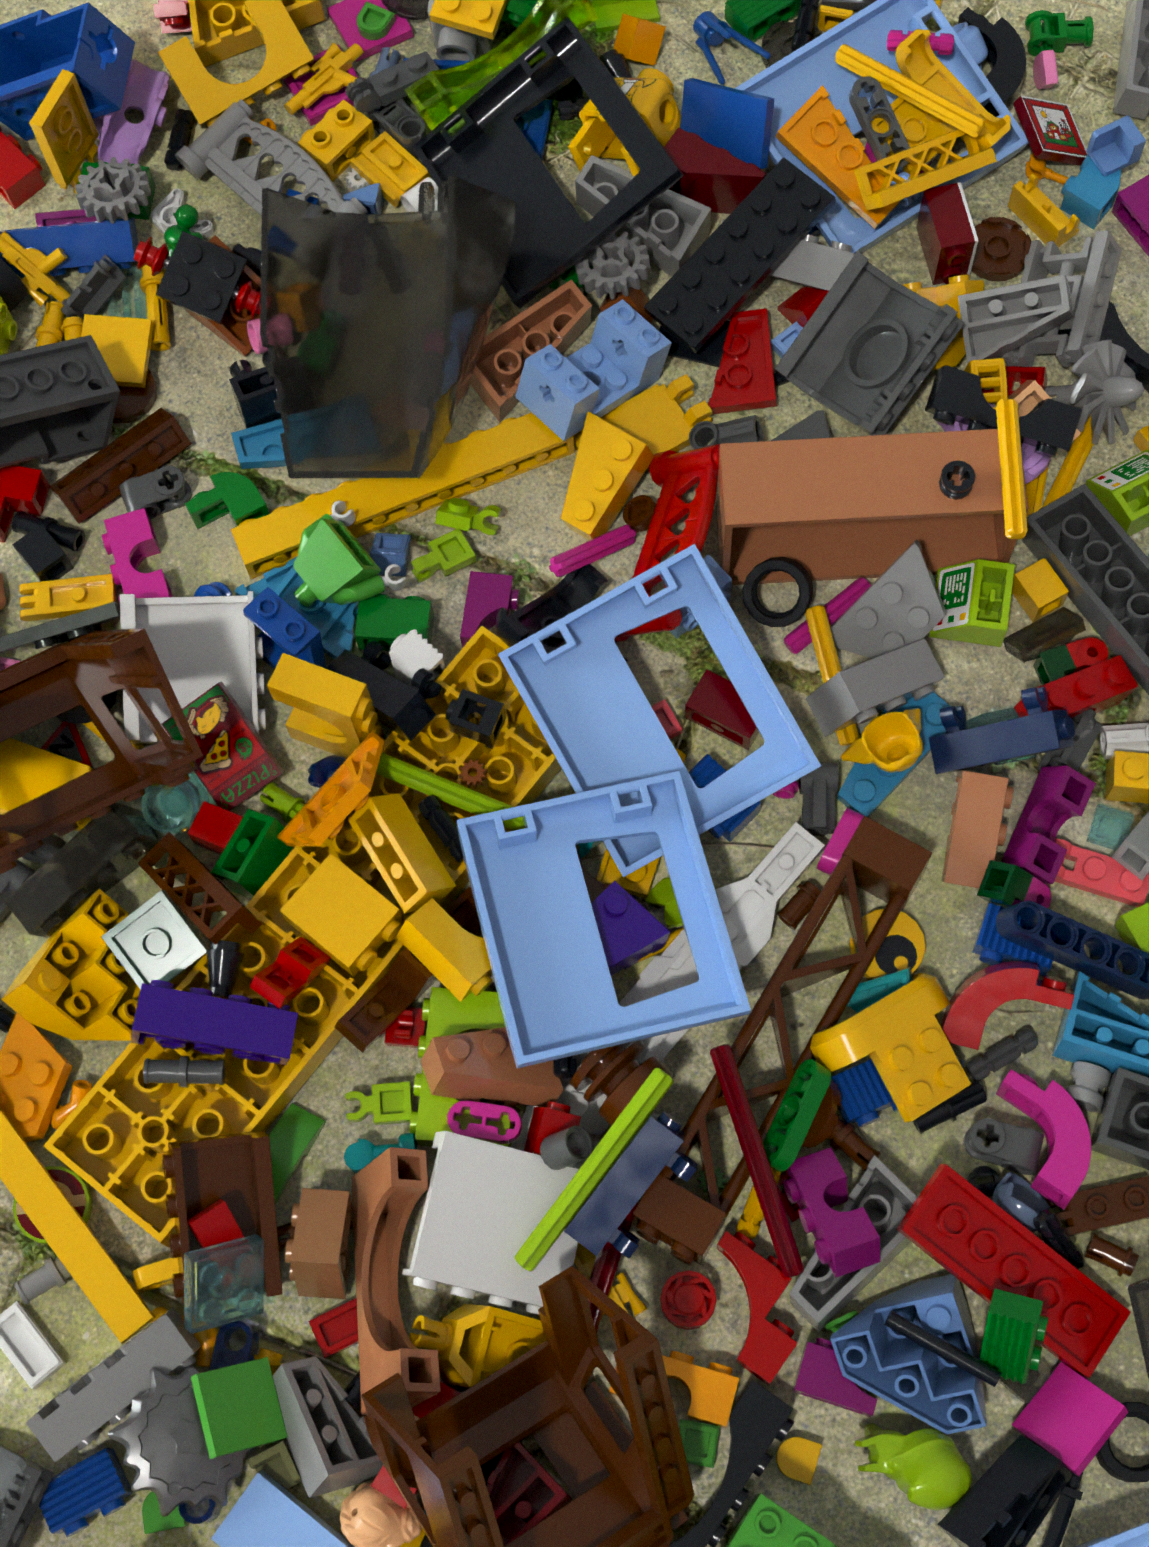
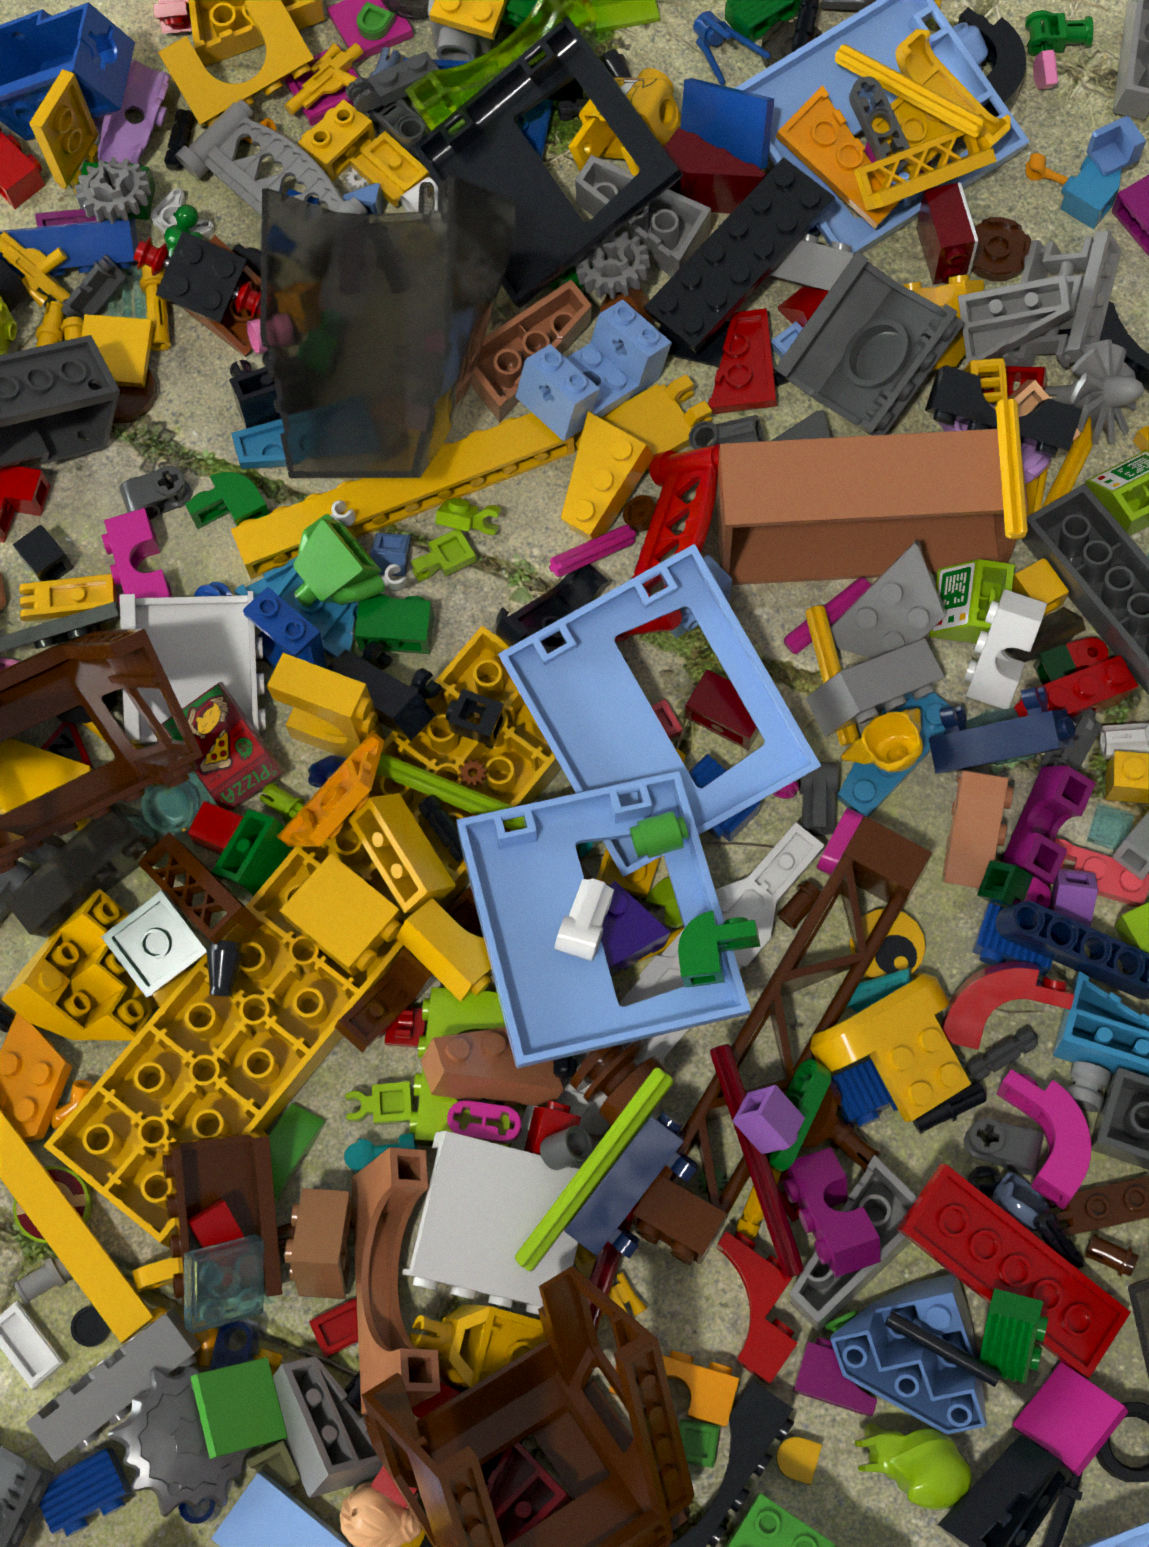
(63, 535): black pin -> none
(89, 1327): none -> black piece
(129, 456): reddish brown fence -> none
(154, 1521): bright green tile -> none
(184, 1071): dark grey pin -> none
(213, 1023): dark purple wedge -> none
(290, 973): red slope -> none
(412, 653): white brick -> none
(484, 599): magenta arch -> none
(583, 928): none -> white piece
(639, 39): light orange panel -> none
(659, 835): none -> bright green brick
(688, 1300): red wheel -> none
(705, 940): none -> green brick
(753, 604): black tyre -> none
(769, 1119): none -> medium lavender brick
(831, 17): yellow slope -> none
(942, 43): dark pink axle -> none
(960, 468): black bush -> none
(1013, 625): none -> white arch
(1041, 213): yellow hinge -> none
(1050, 130): tile -> none
(1075, 895): none -> medium lavender brick

